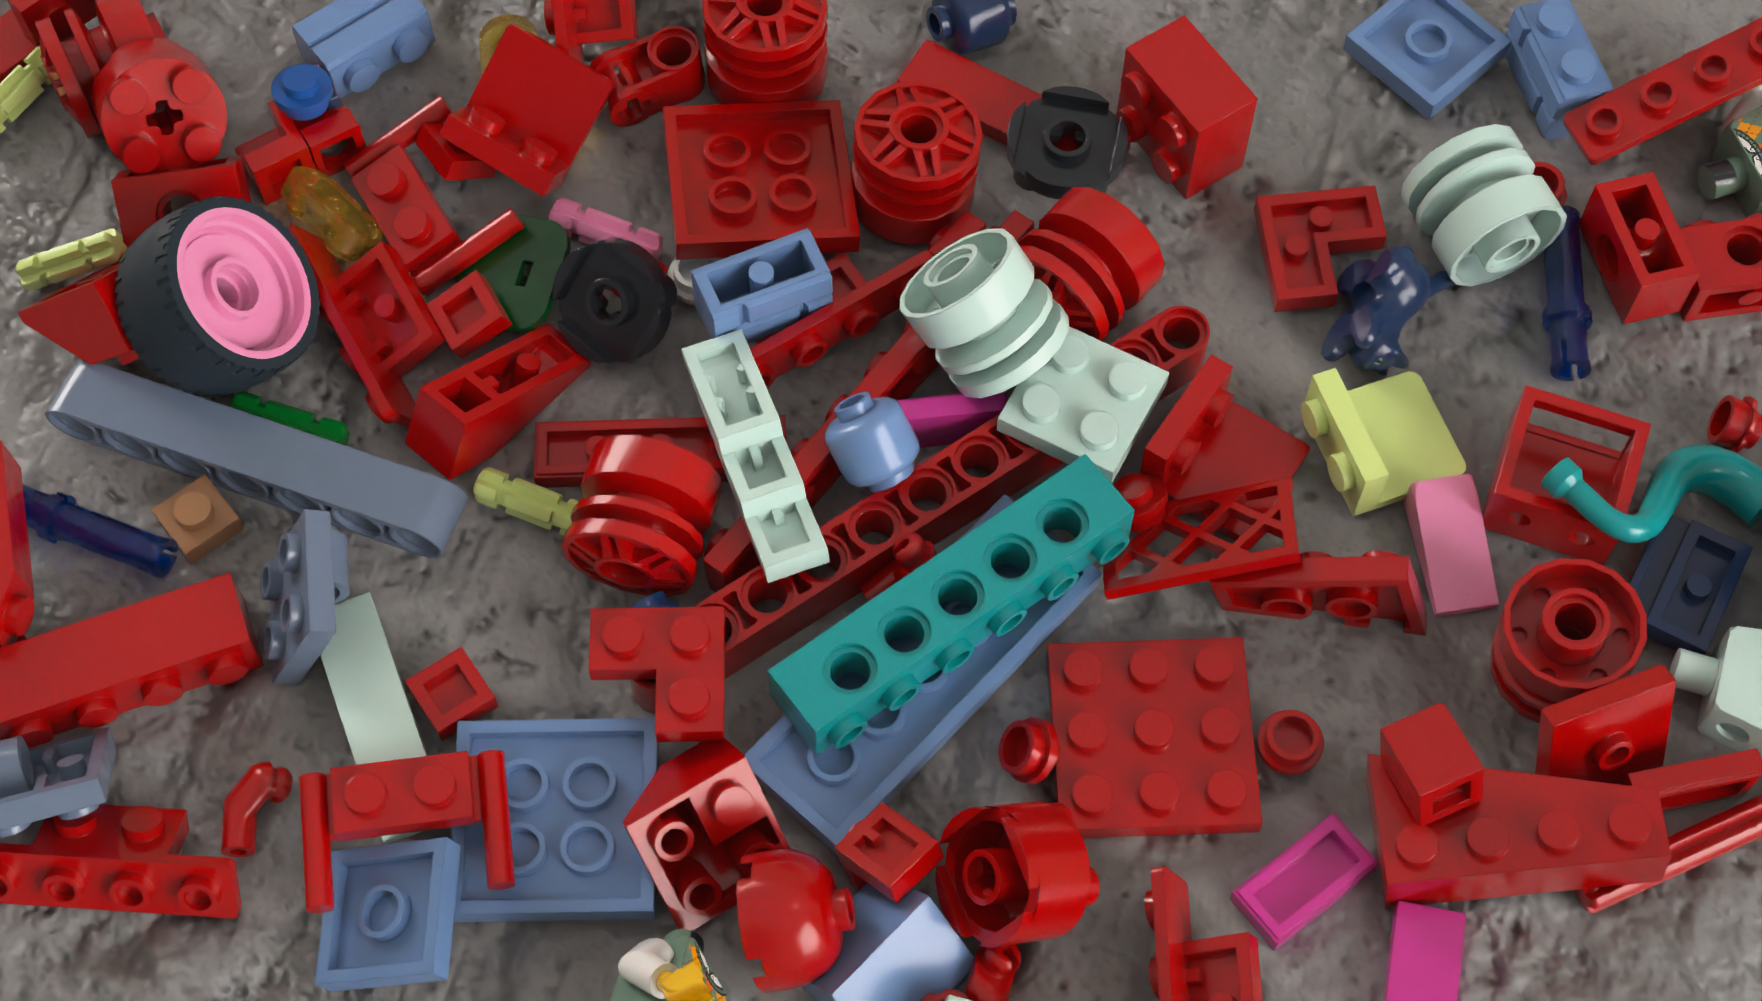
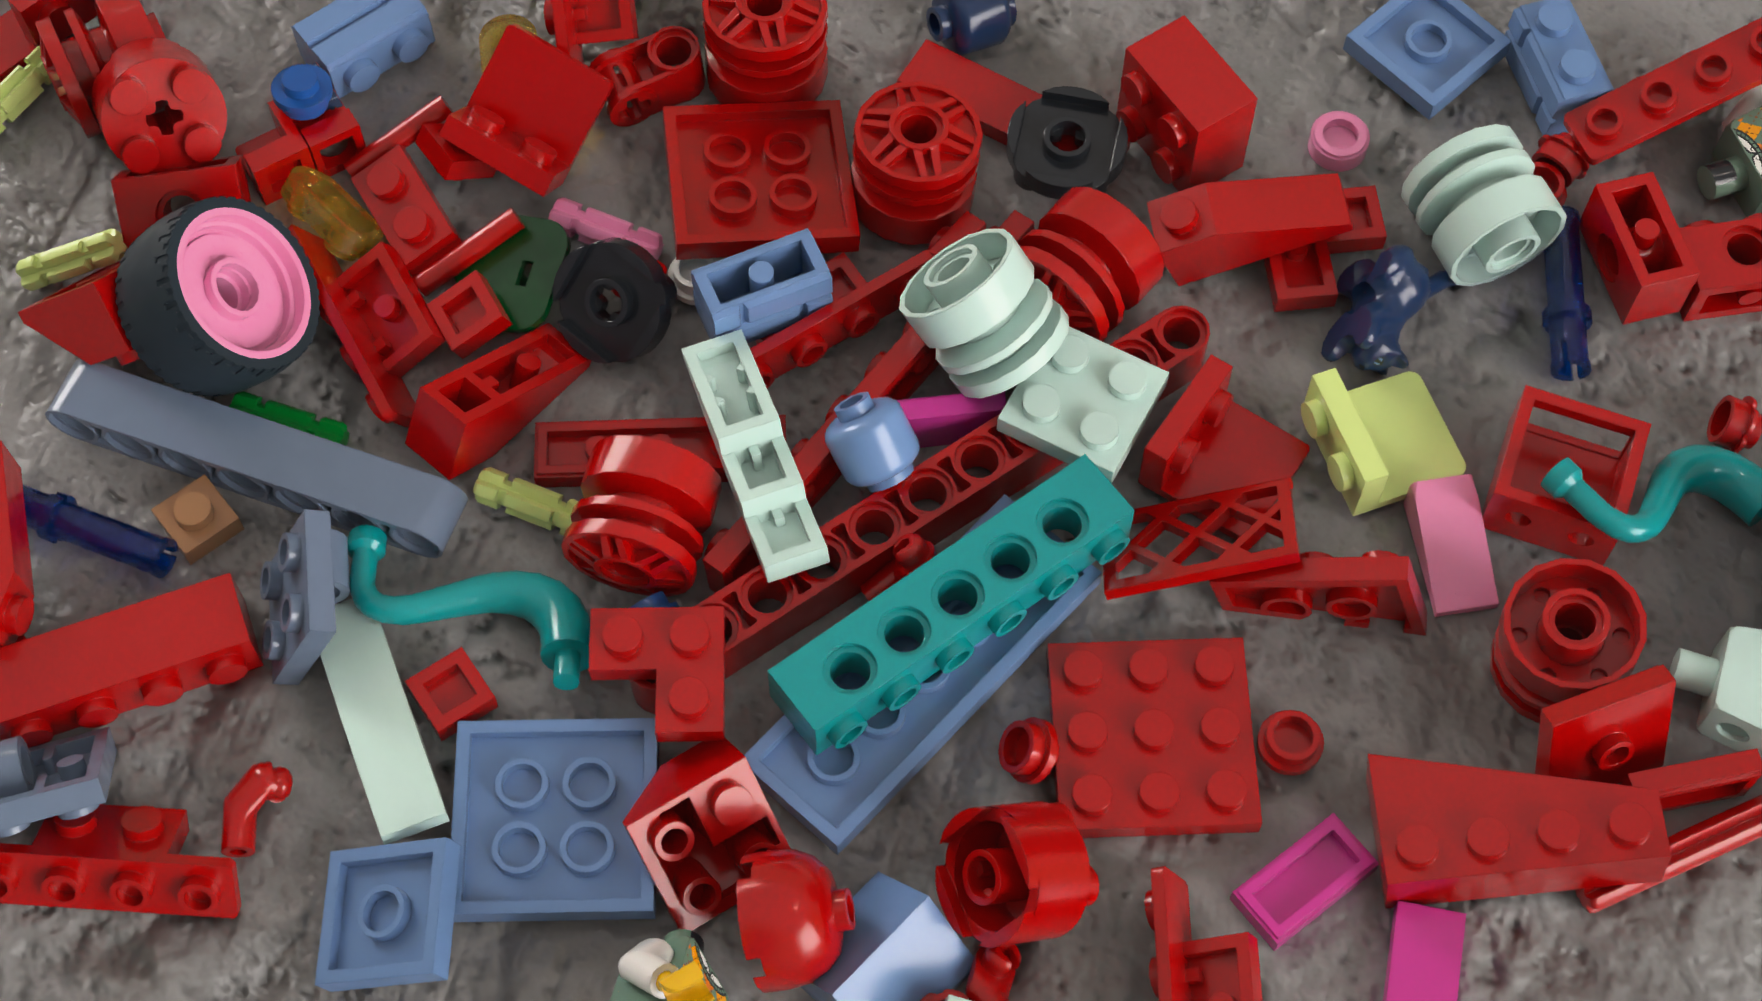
(404, 799): red plate -> none
(528, 595): none -> teal animal
(887, 853): red bracket -> none
(1146, 496): red plate -> none
(1245, 221): none -> red slope
(1338, 141): none -> bright pink tile
(1431, 764): red panel -> none
(1564, 155): none -> red plate
(1687, 582): dark blue plate -> none

